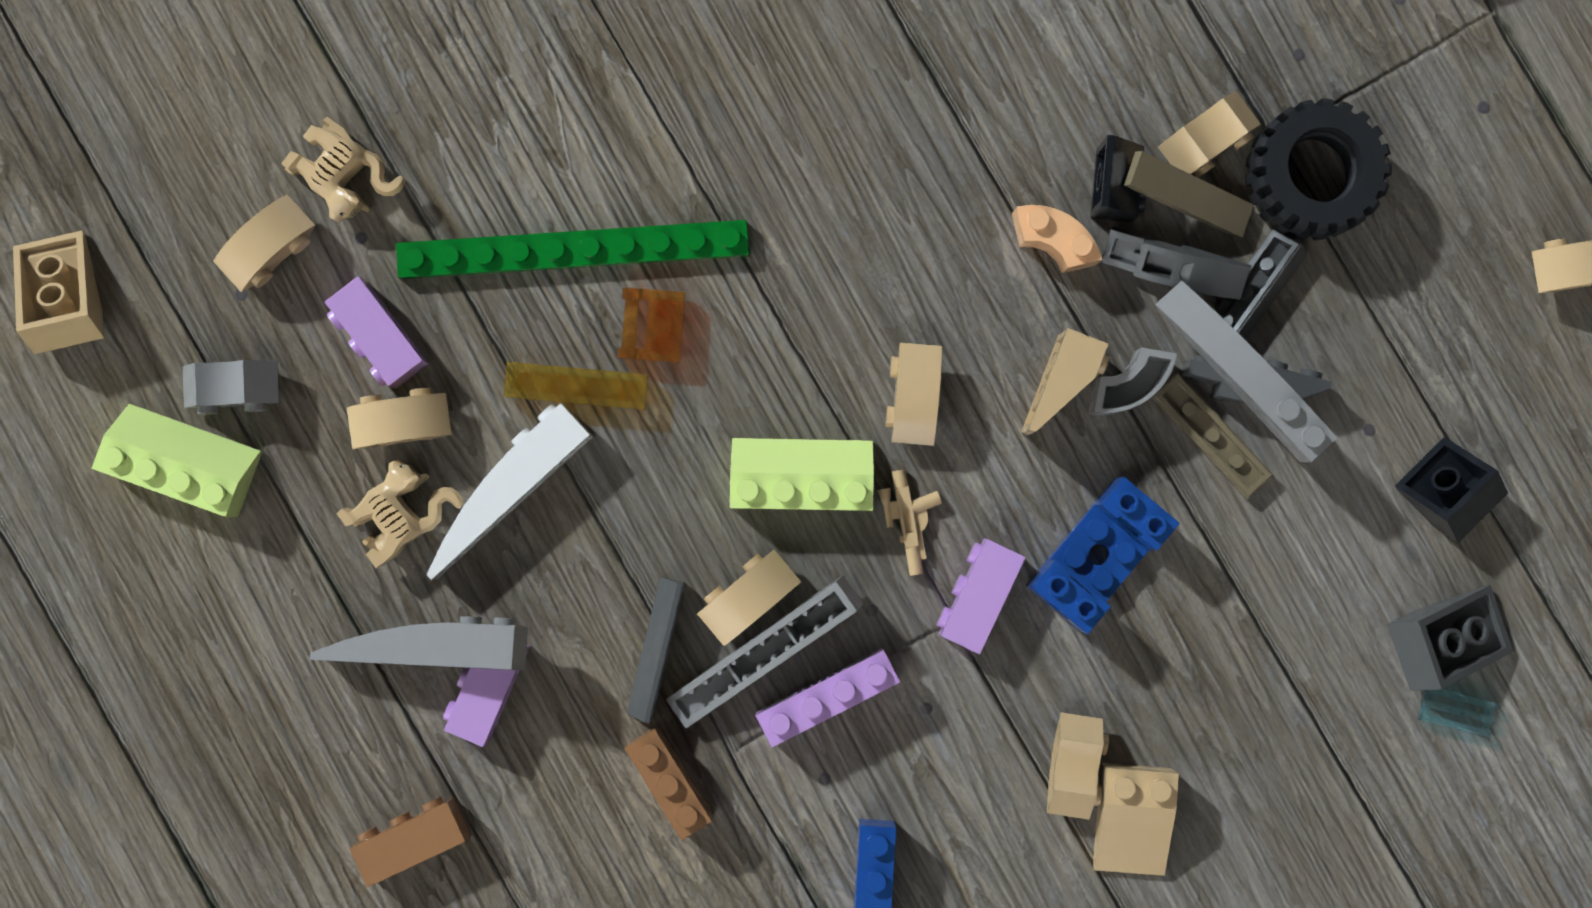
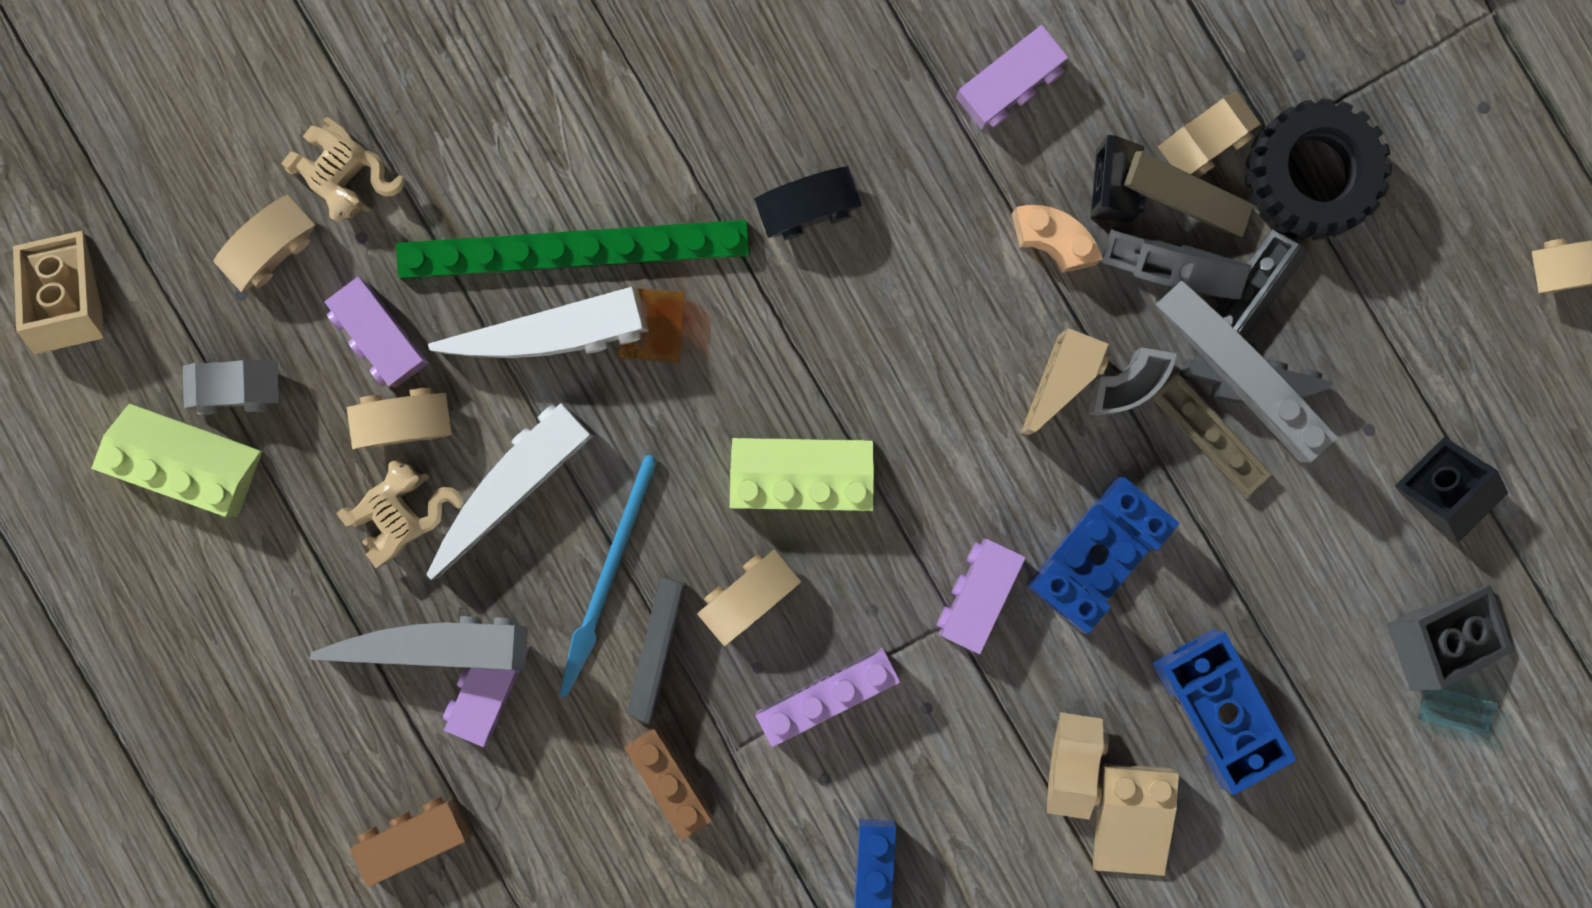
(556, 331): none -> white slope
(576, 385): clear yellow plate -> none
(584, 637): none -> dark azure piece
(765, 651): light grey slope -> none
(808, 202): none -> black brick
(912, 518): tan piece -> none
(916, 394): tan brick -> none
(1012, 78): none -> lavender brick
(1203, 679): none -> blue plate

